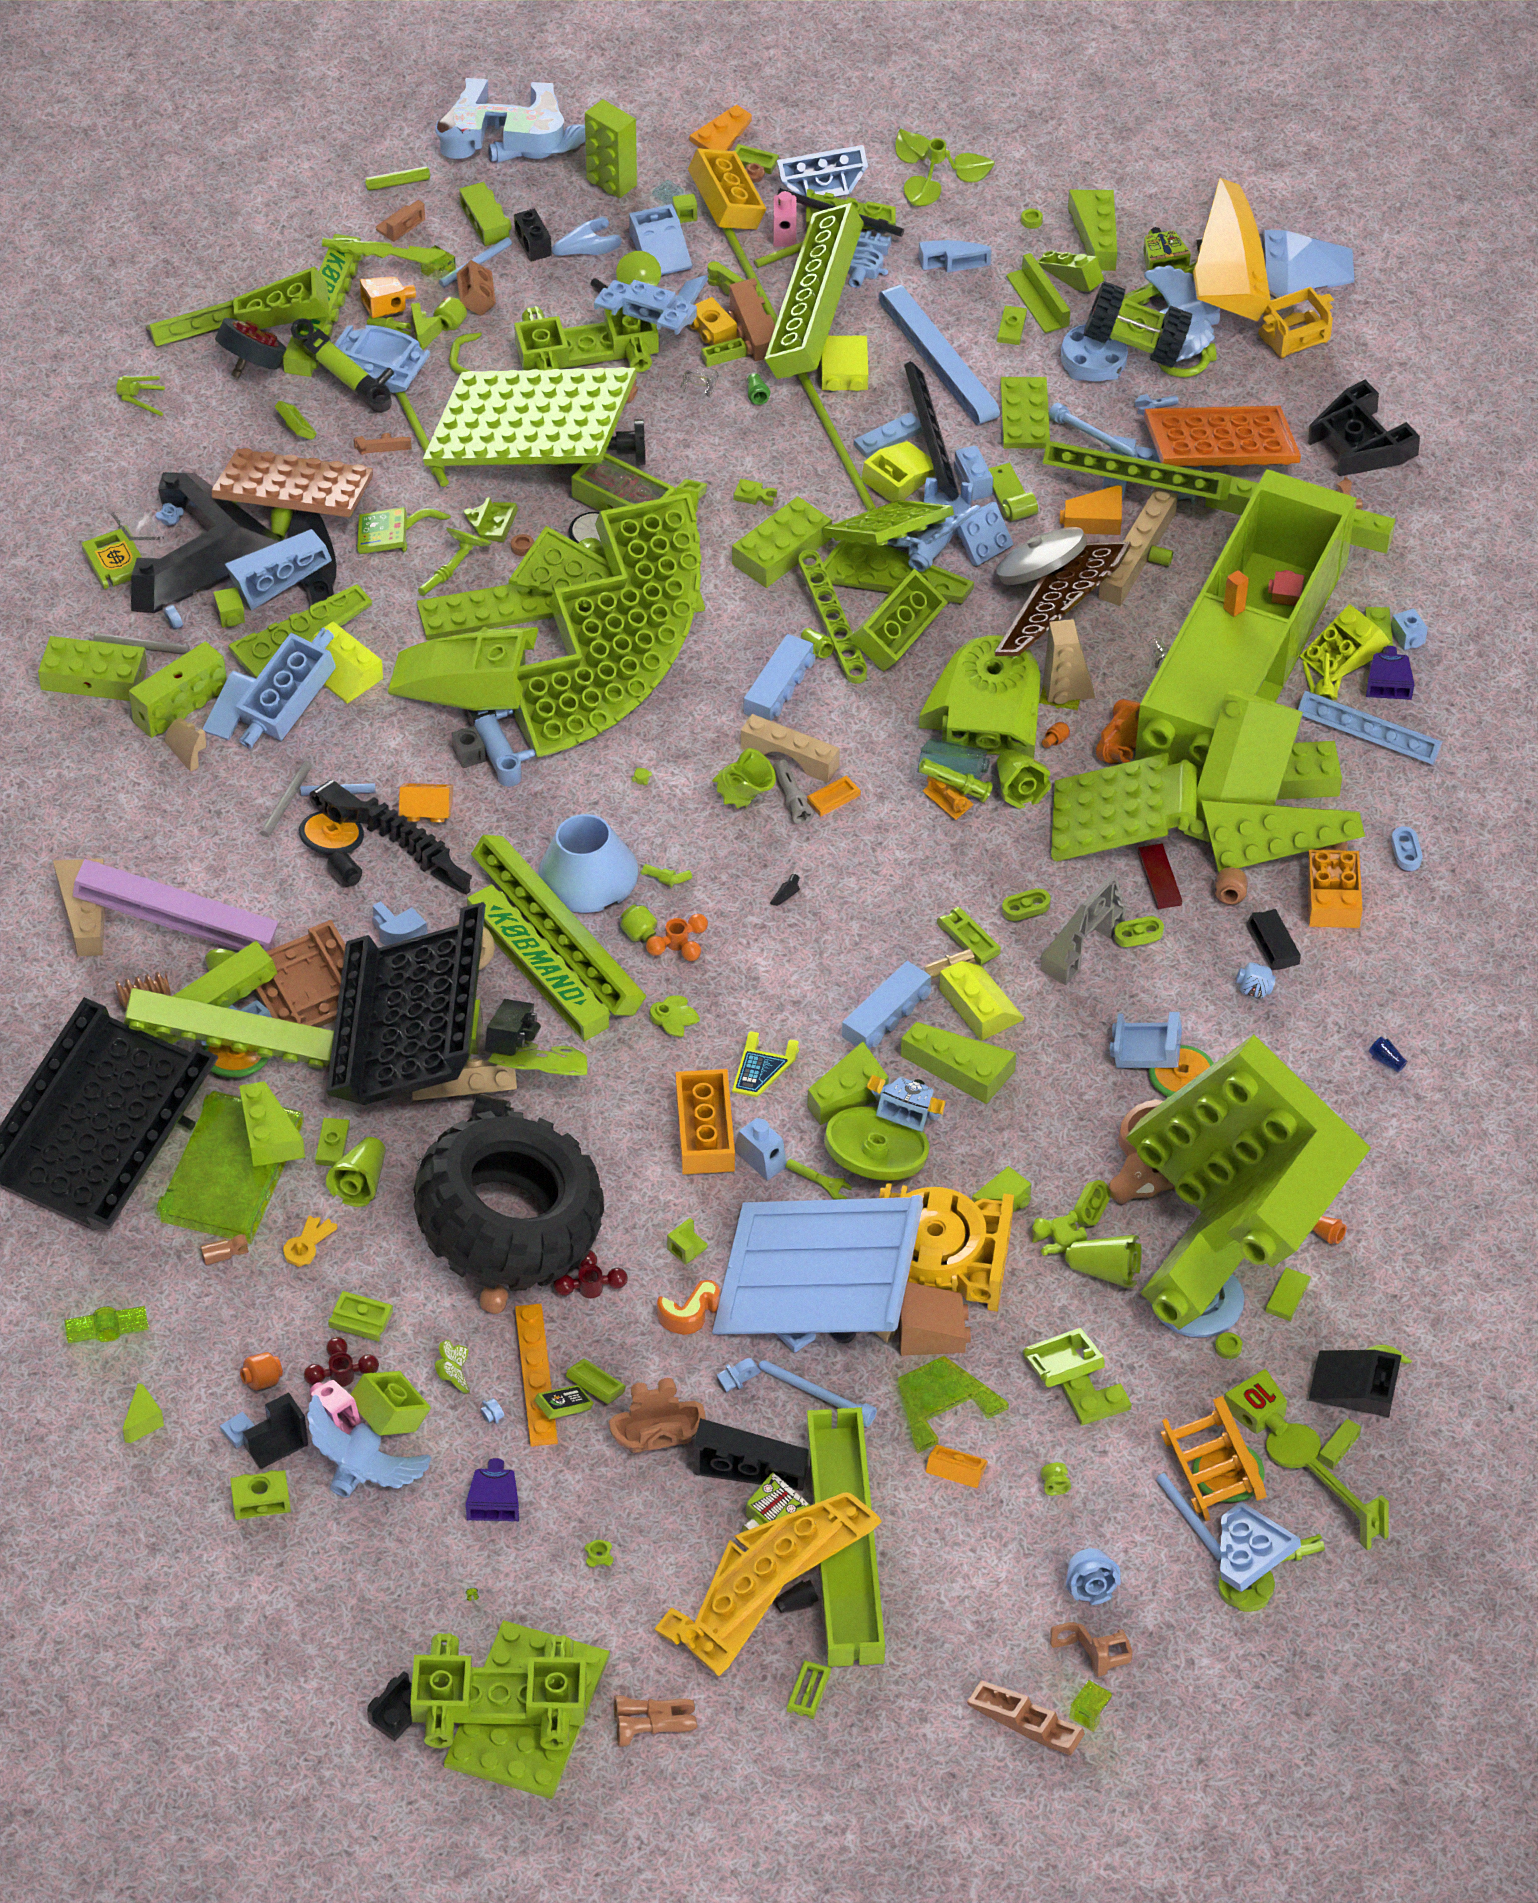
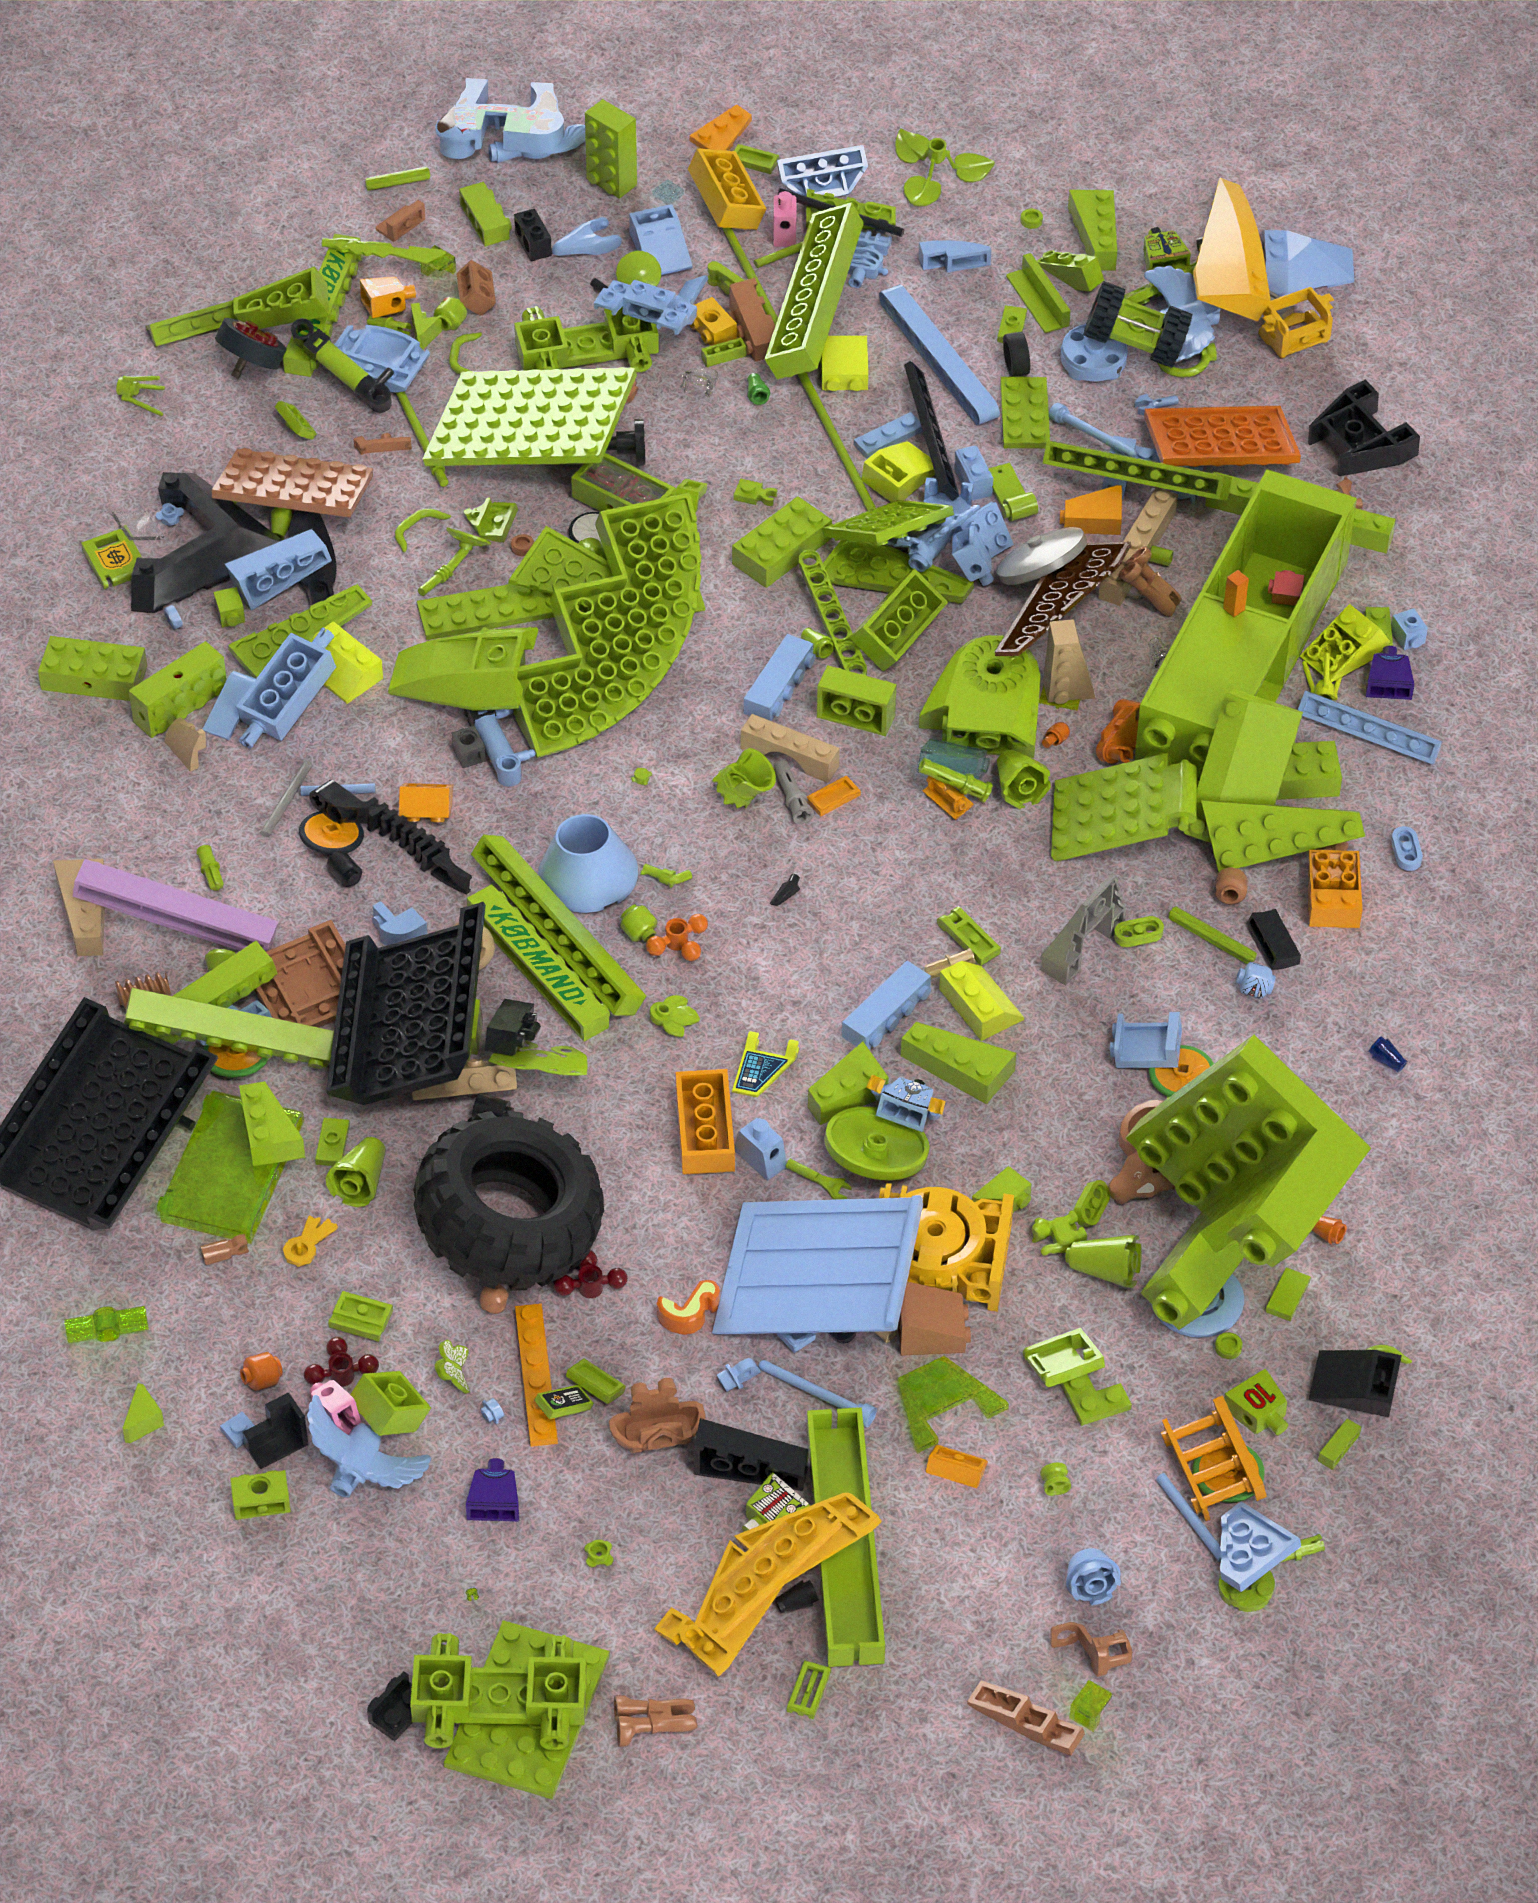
(148, 644): light grey bar -> none
(210, 867): none -> lime axle
(382, 530): lime tile -> none
(481, 258): light blue bar -> none
(685, 207): lime slope -> none
(685, 1242): lime panel -> none
(755, 172): nougat plate -> none
(856, 700): none -> lime brick
(972, 556): none -> light blue torso
(1016, 354): none -> black tyre
(1025, 904): lime plate -> none
(1154, 587): none -> nougat piece
(1160, 876): dark red tile -> none
(1212, 935): none -> lime axle
(1299, 1448): lime piece -> none

